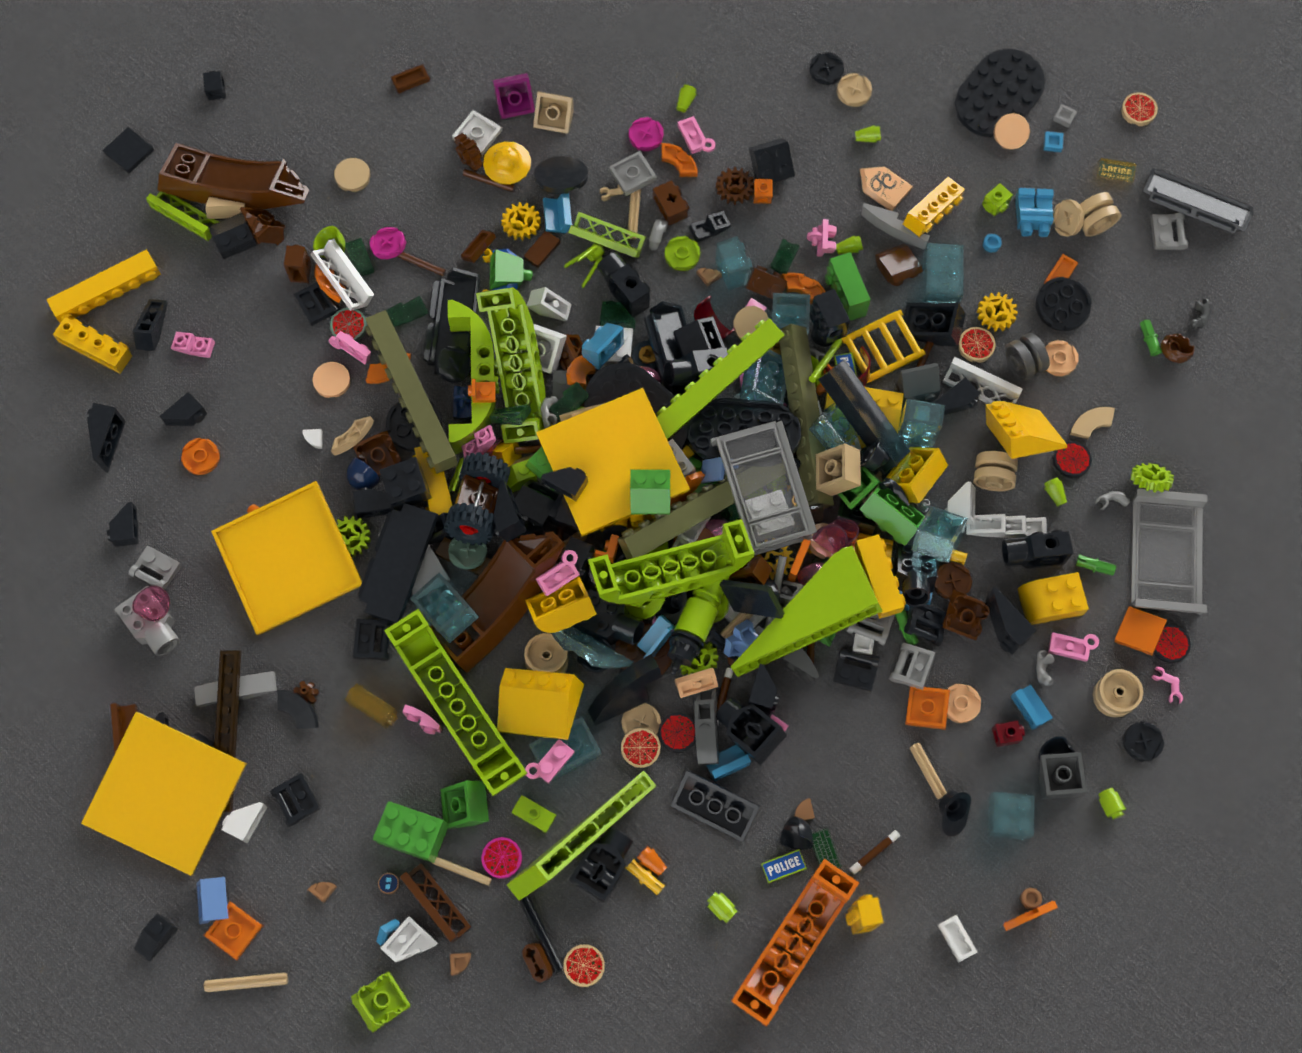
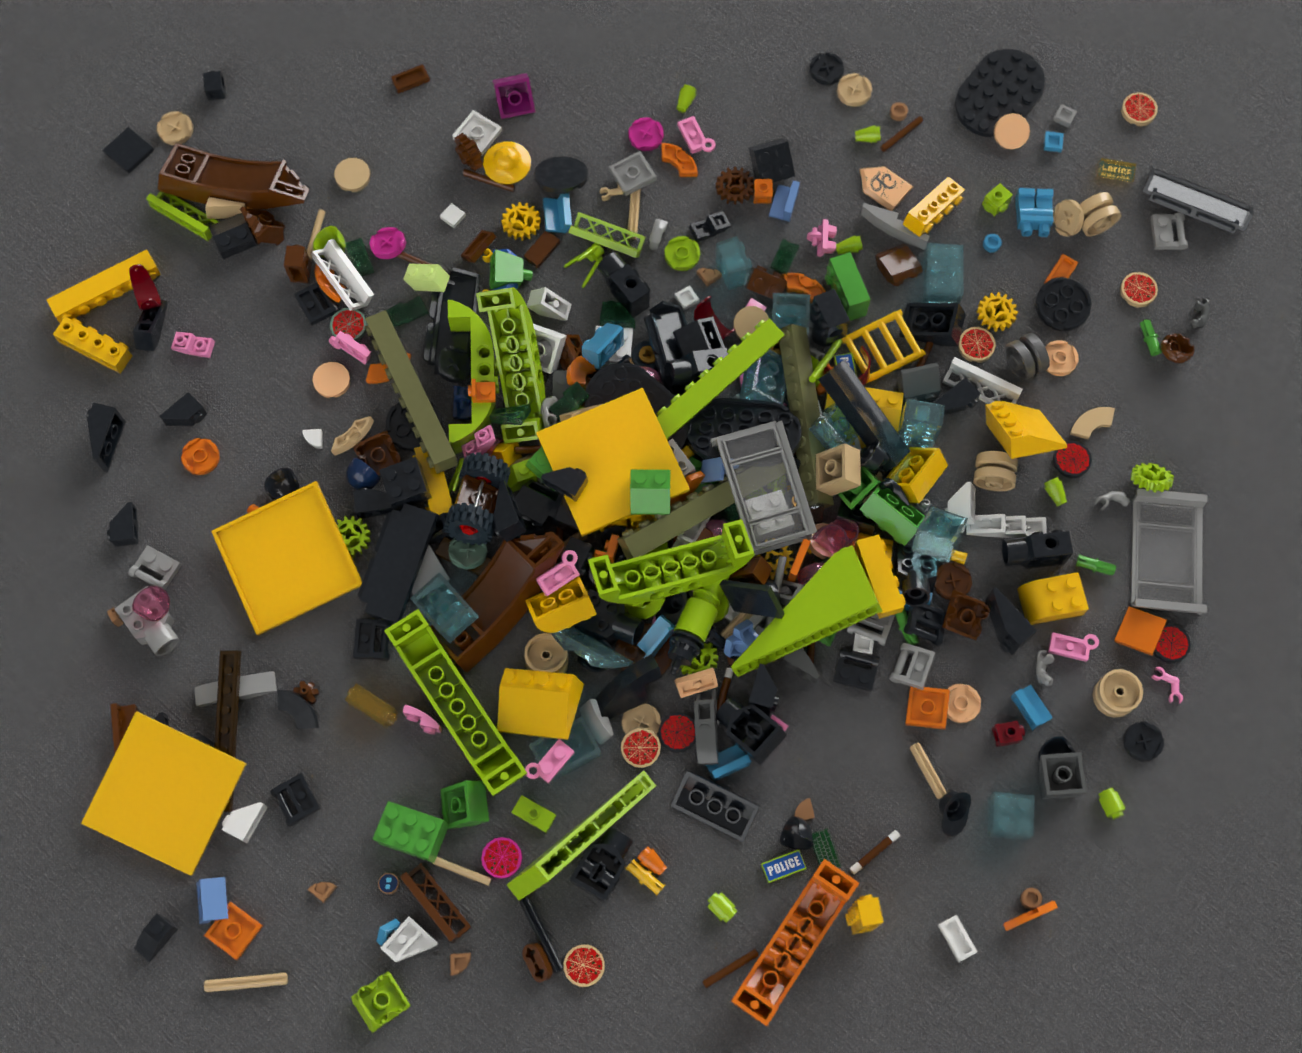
(115, 618): none -> medium nougat tile
(144, 288): none -> dark red piece
(175, 128): none -> tan tile
(281, 483): none -> black helmet
(316, 229): none -> tan bar
(426, 277): none -> yellowish green brick
(452, 215): none -> white tile
(553, 112): tan slope -> none
(598, 725): none -> light grey slope
(670, 202): reddish brown brick -> none
(686, 298): none -> white tile
(730, 968): none -> reddish brown bar
(784, 201): none -> medium blue panel
(898, 111): none -> medium nougat tile
(901, 133): none -> reddish brown bar
(1138, 289): none -> tile

